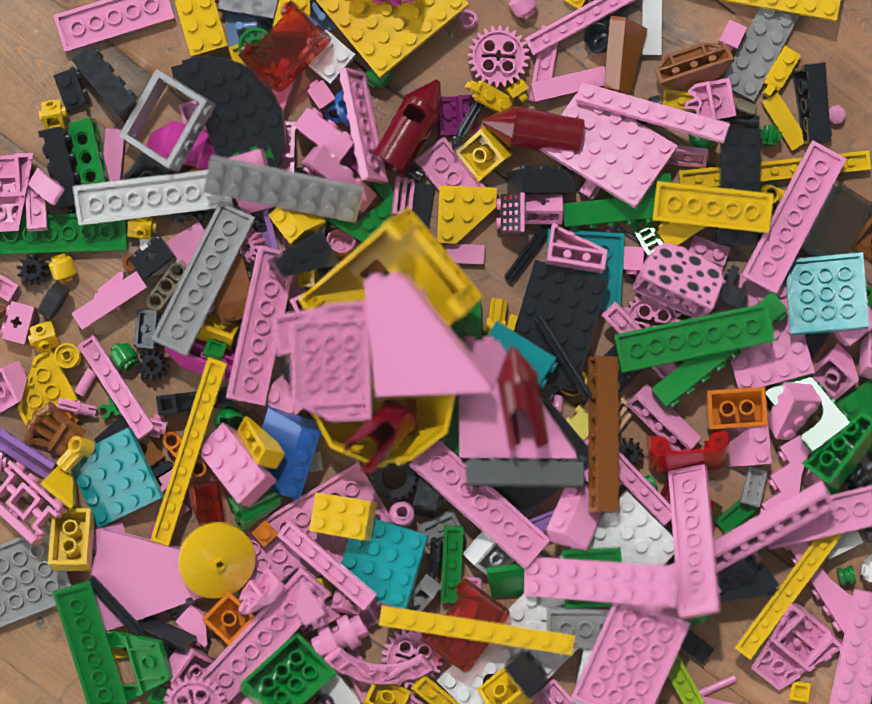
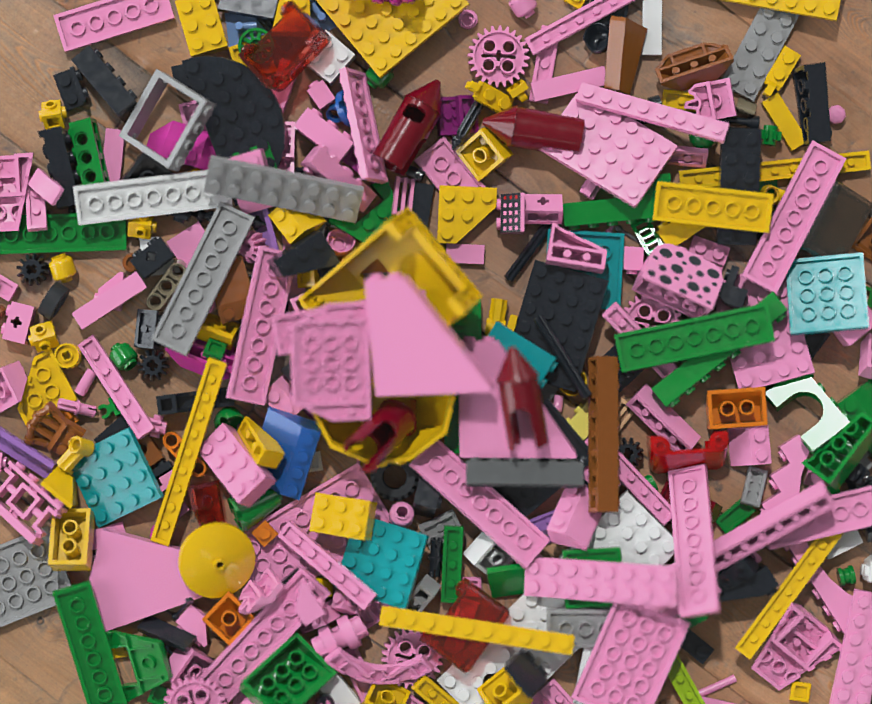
(115, 606): black axle -> none
(541, 180): black wedge -> none
(732, 35): bright pink brick -> none
(793, 409): bright pink wedge -> none
(836, 372): bright pink slope -> none

